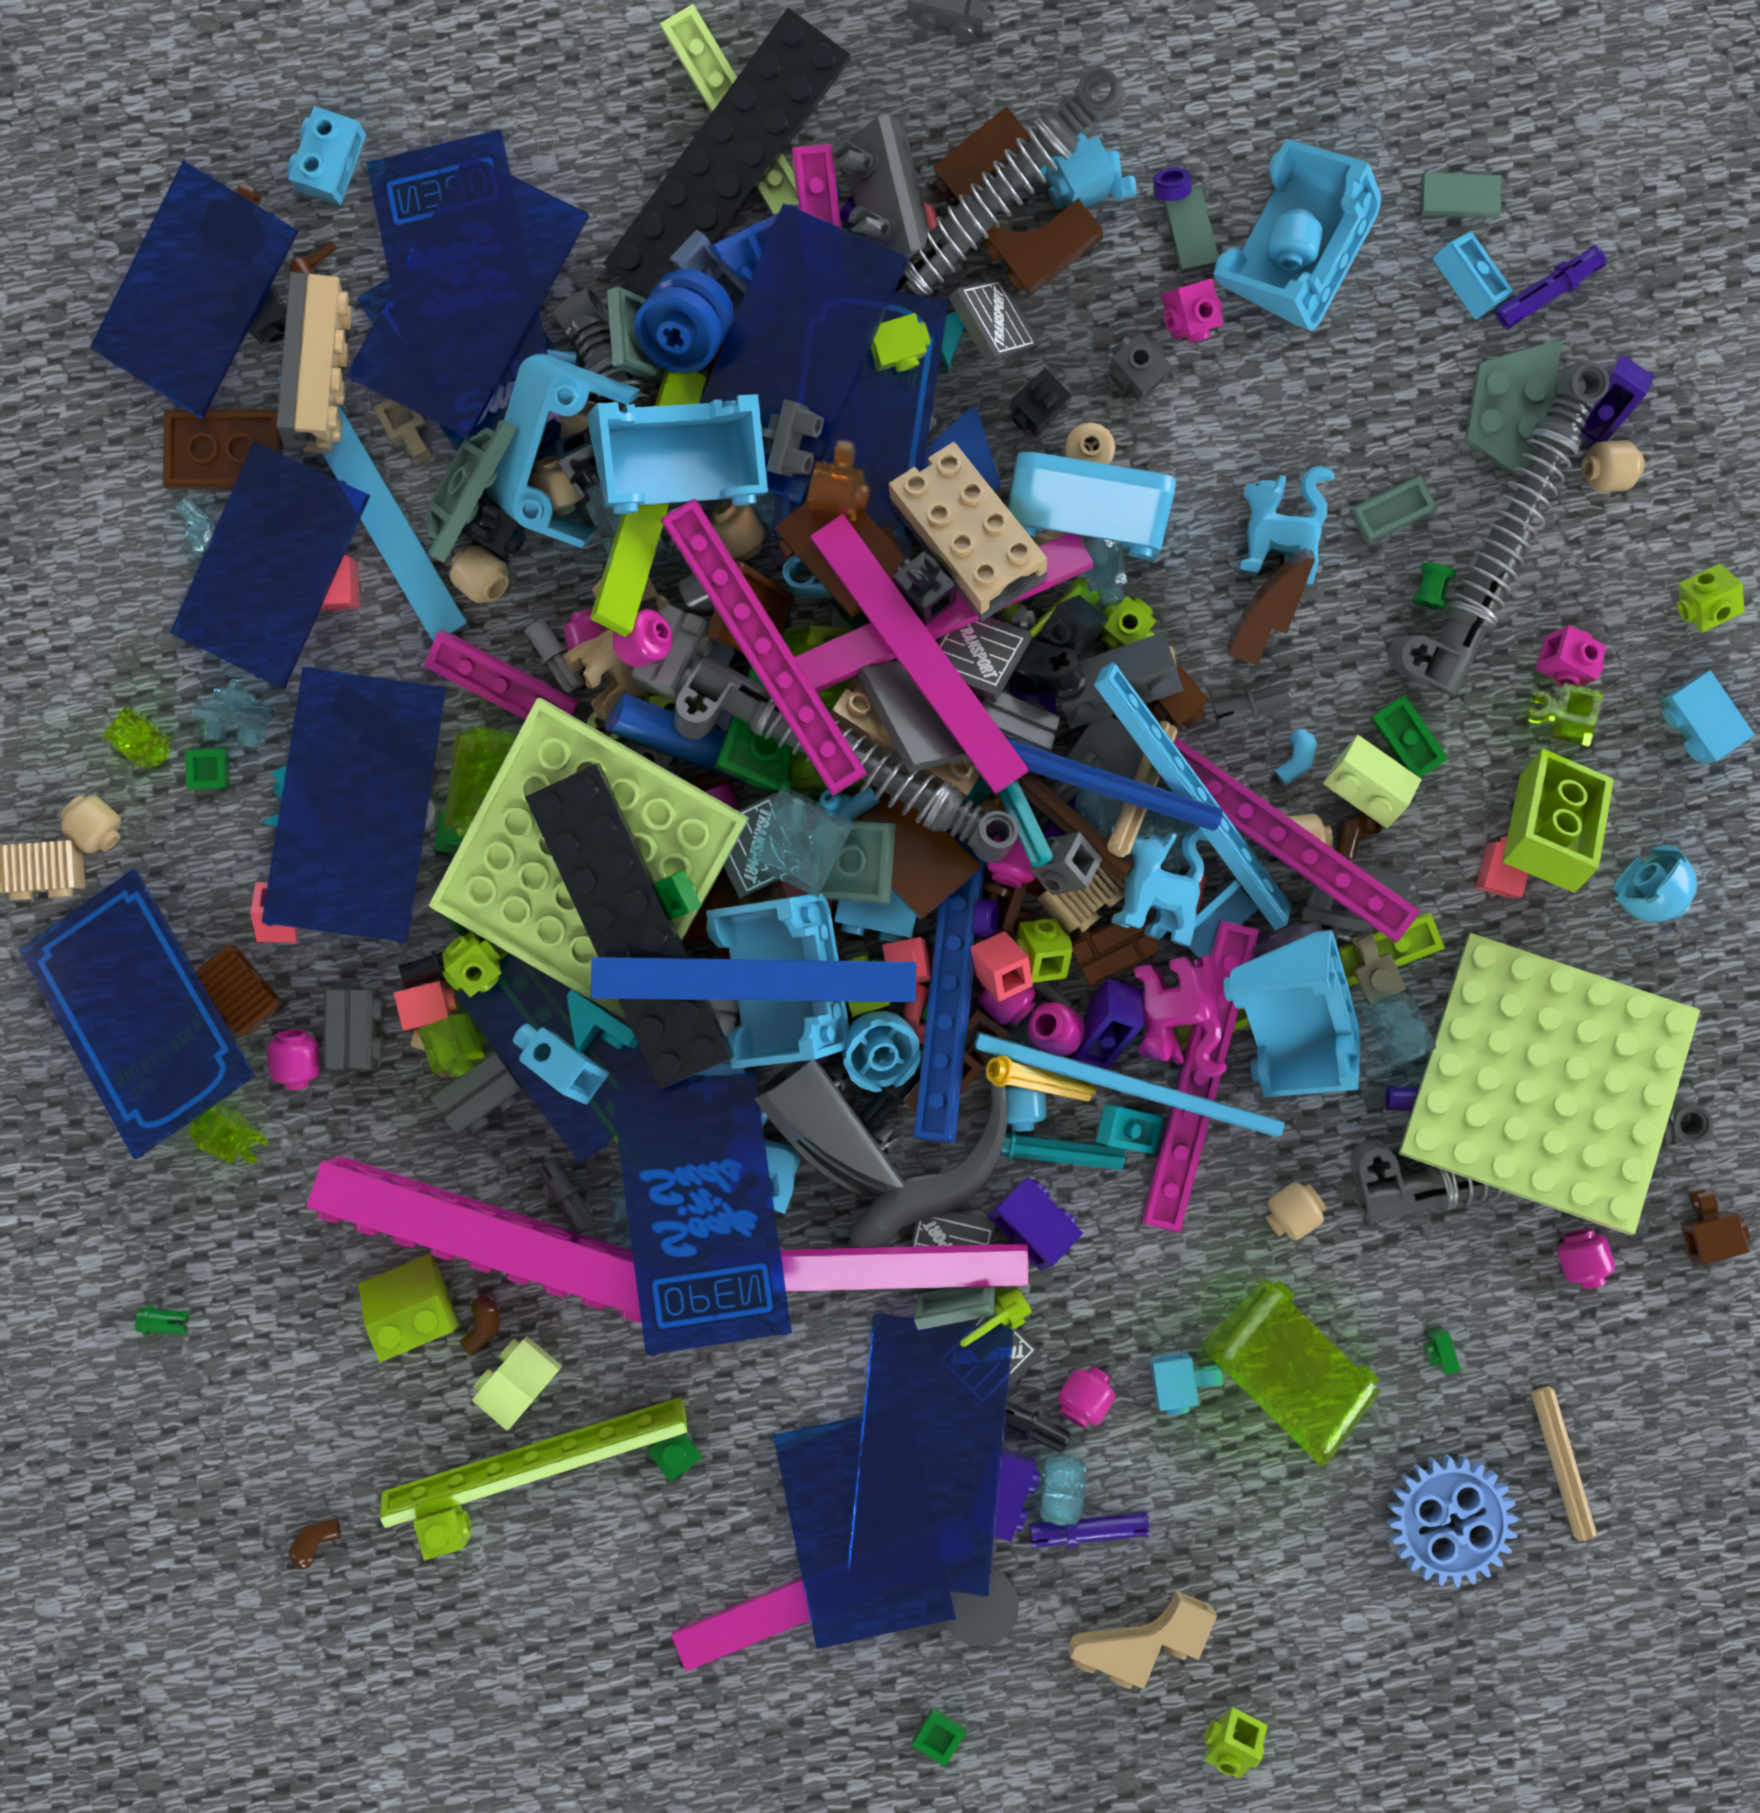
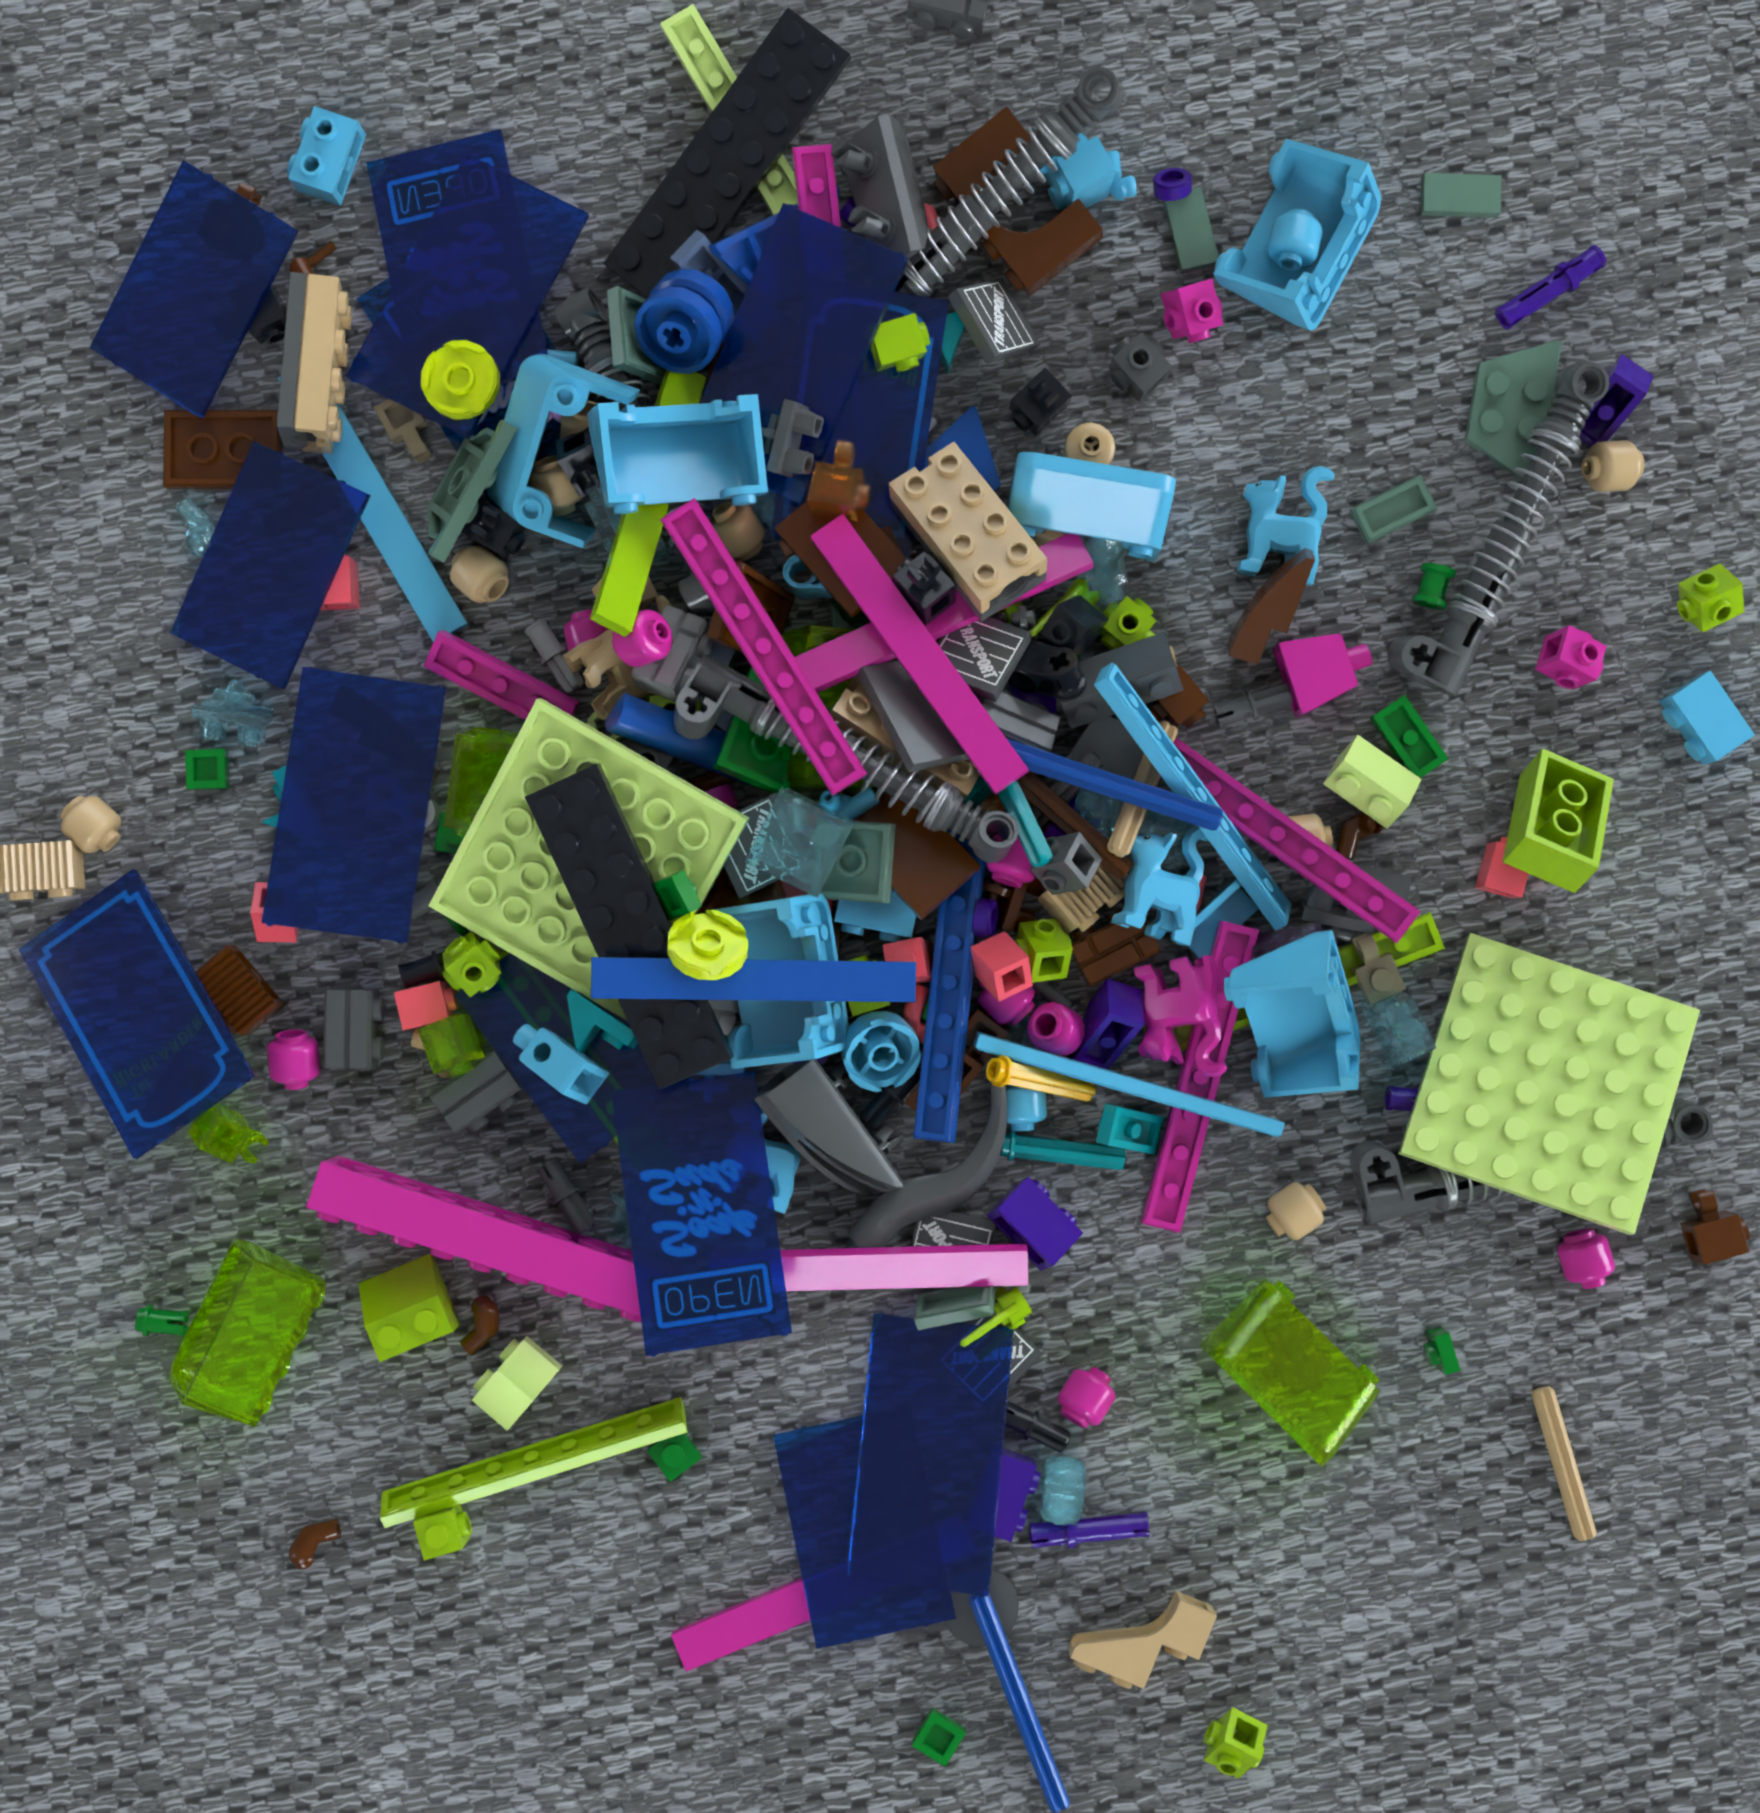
(138, 738): clear neon green brick -> none
(245, 1333): none -> clear neon green windscreen
(460, 379): none -> neon yellow tile
(707, 945): none -> neon yellow tile
(1020, 1702): none -> blue axle
(1177, 1381): medium azure brick -> none
(1302, 759): medium azure arm -> none
(1319, 669): none -> dark pink torso
(1461, 1555): light blue gear -> none
(1473, 275): medium azure slope -> none
(1572, 715): clear neon green brick -> none
(1665, 886): medium azure cylinder -> none

